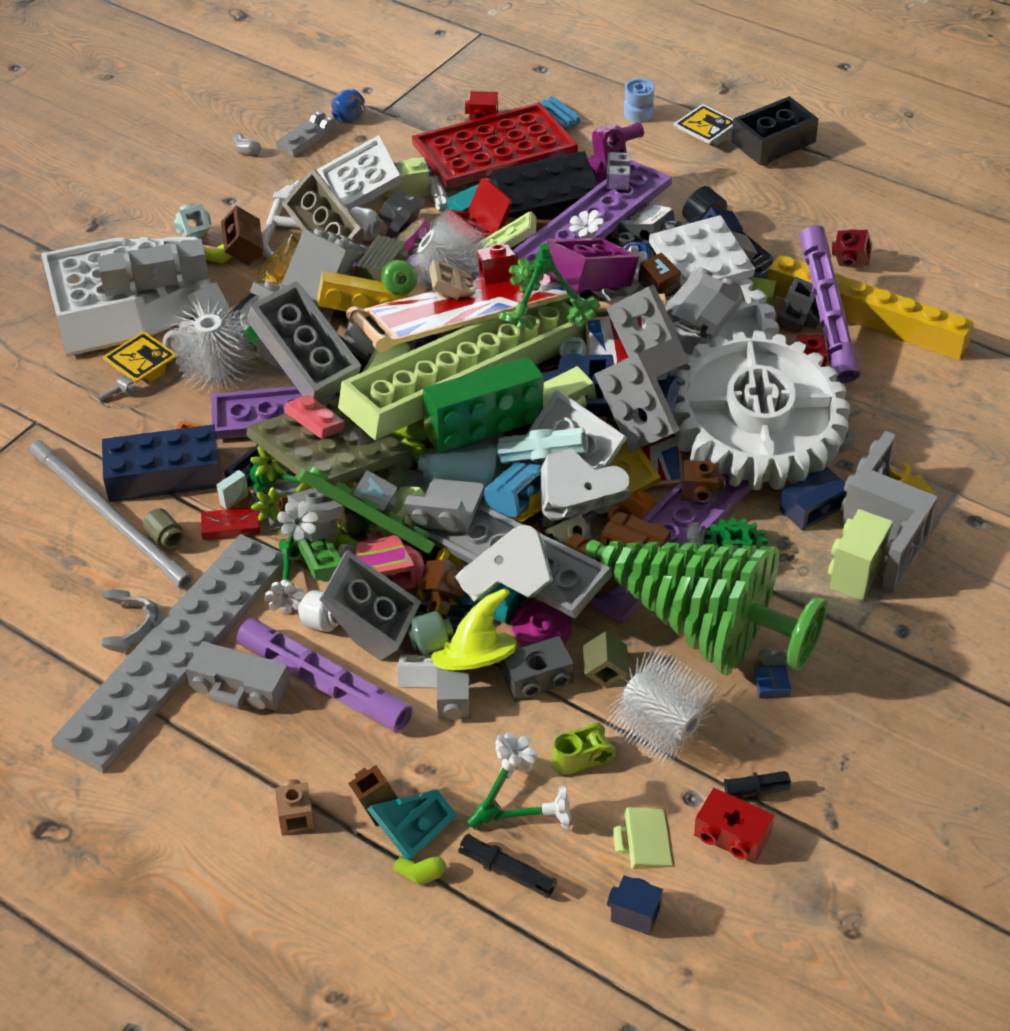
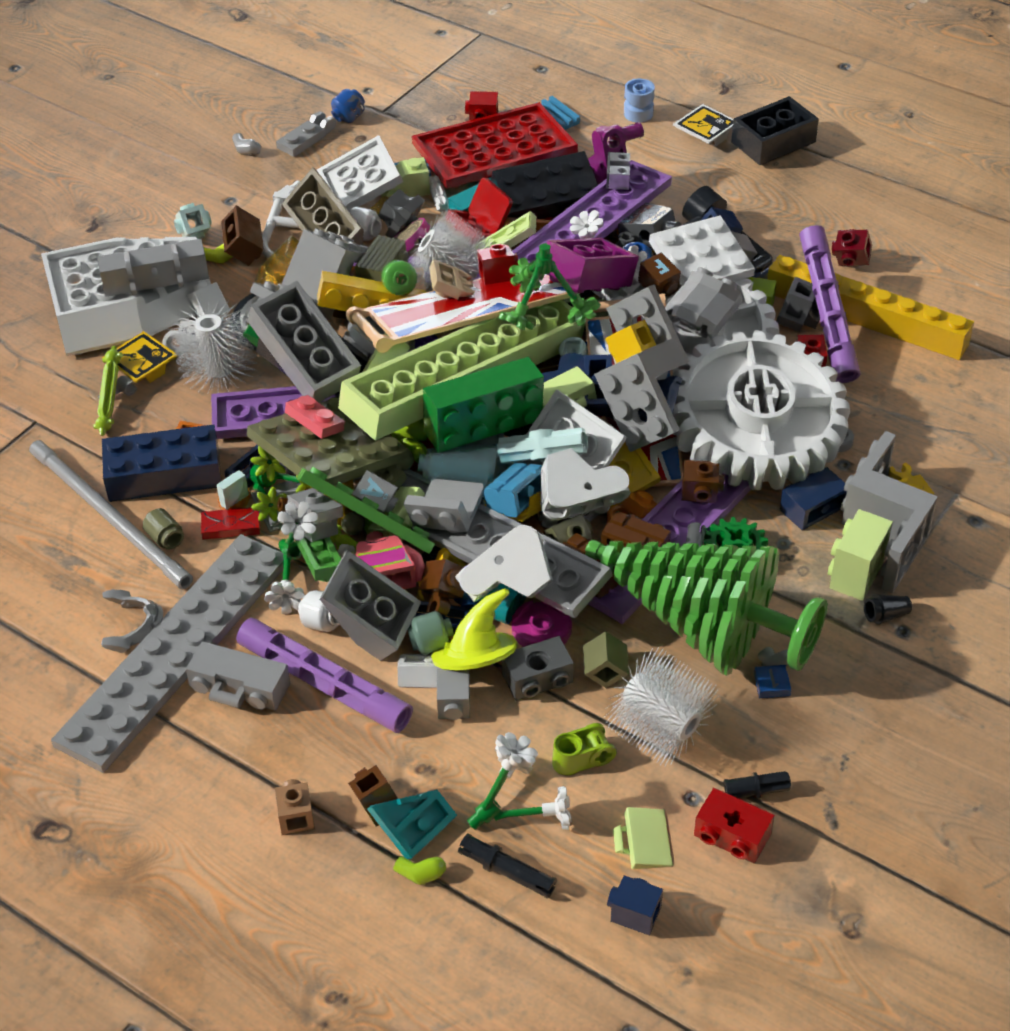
(108, 390): none -> lime wheel
(630, 341): none -> yellow brick
(886, 607): none -> black cone

